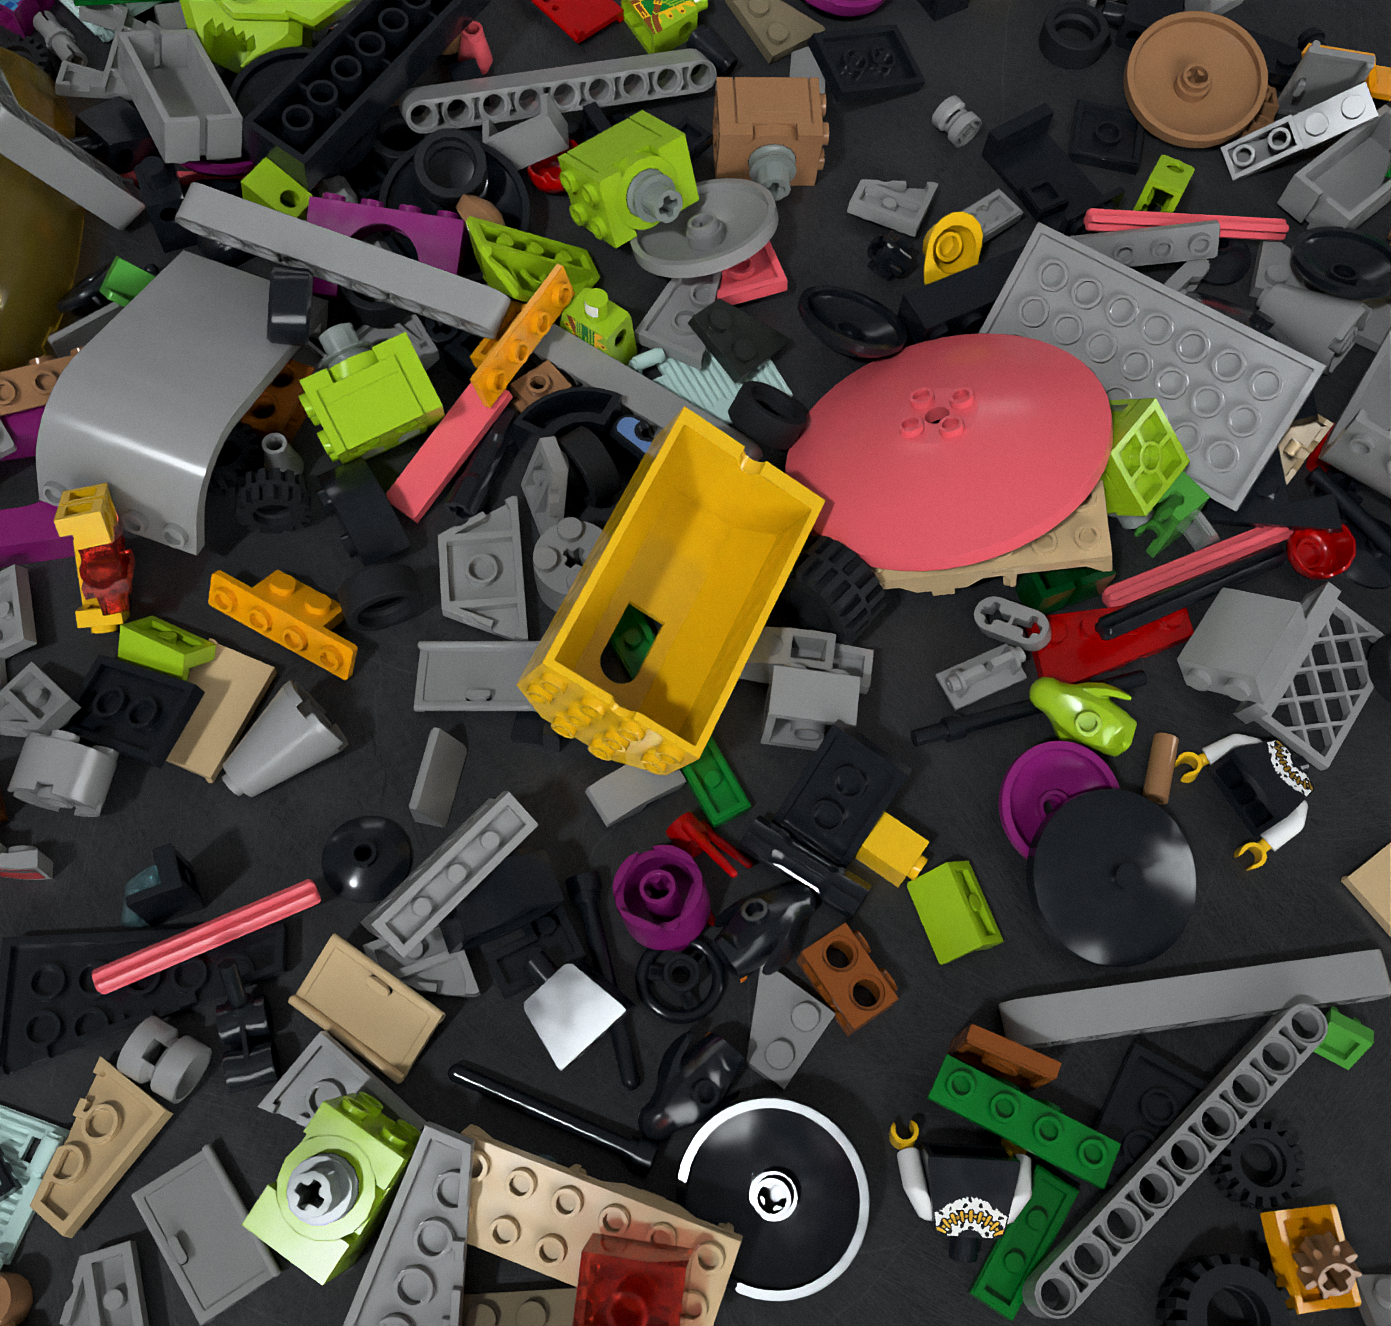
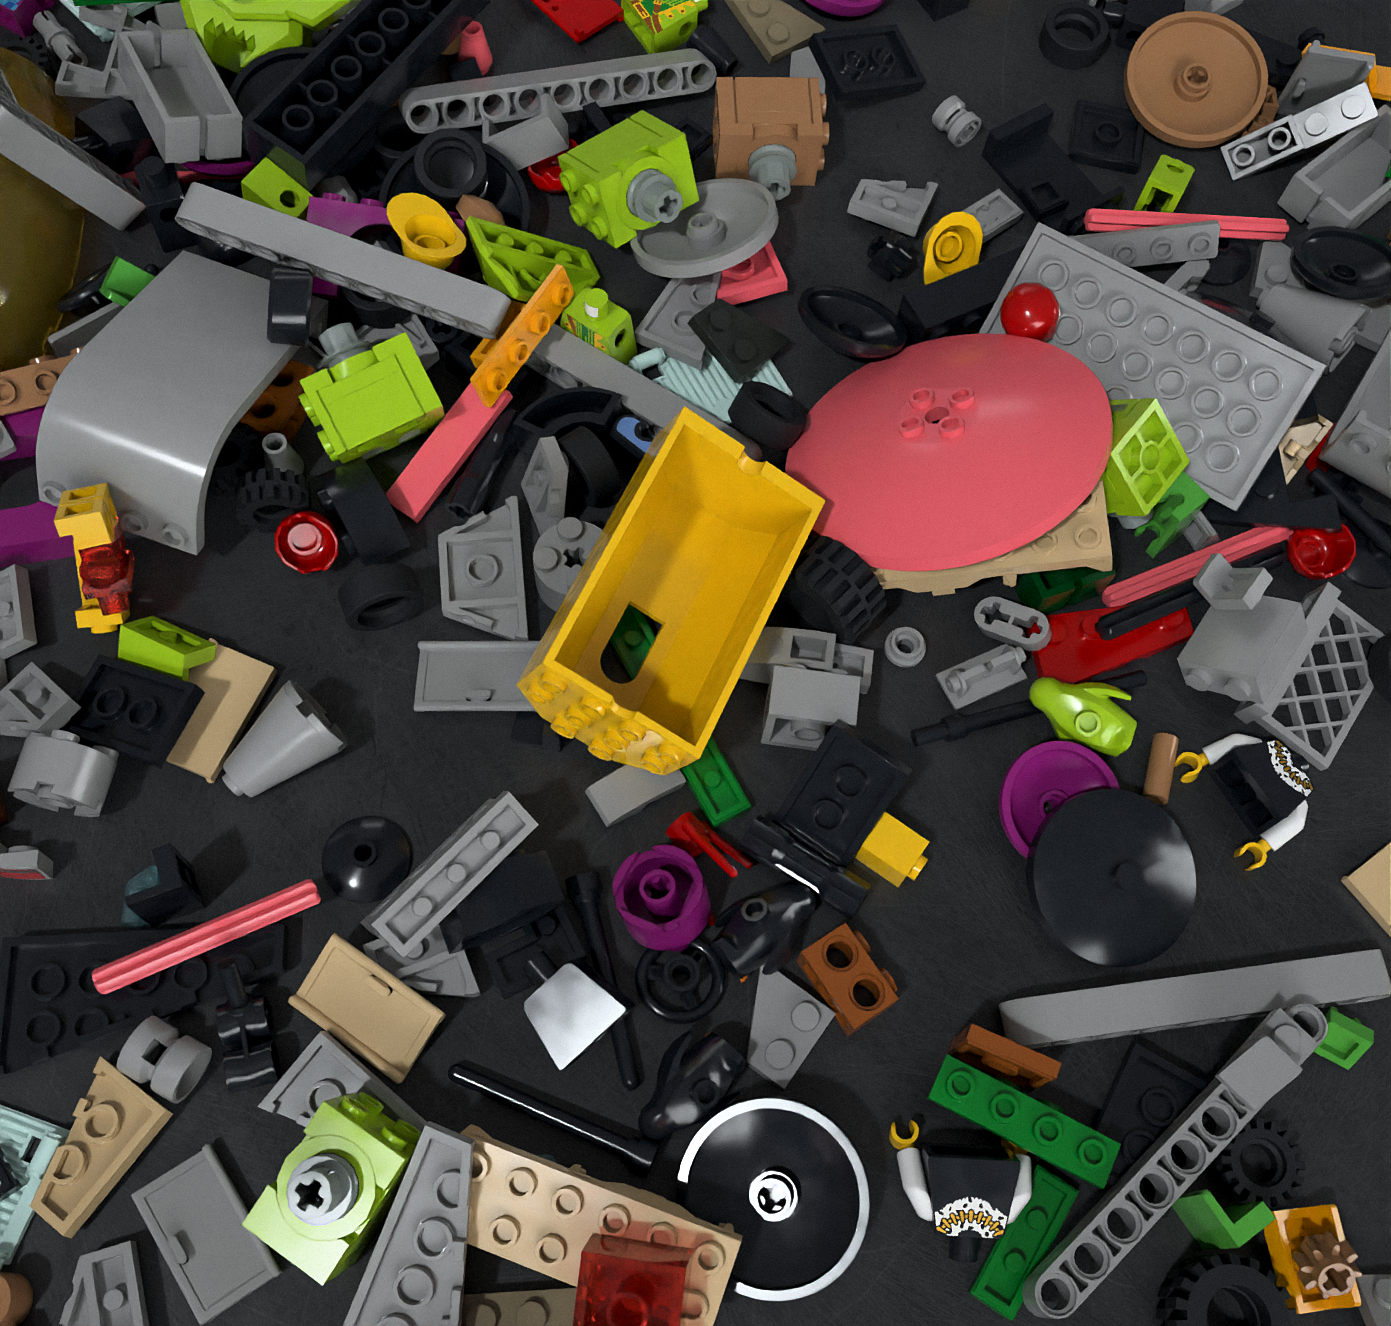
(289, 616): light orange bracket -> none
(307, 542): none -> red hair
(425, 230): none -> yellow piece
(437, 779): light grey slope -> none
(536, 384): medium nougat brick -> none
(909, 637): none -> light grey plate
(954, 911): lime panel -> none
(1030, 311): none -> red hair
(1219, 1227): none -> bright green panel
(1231, 587): none -> light grey bracket
(1266, 1060): none -> light grey slope

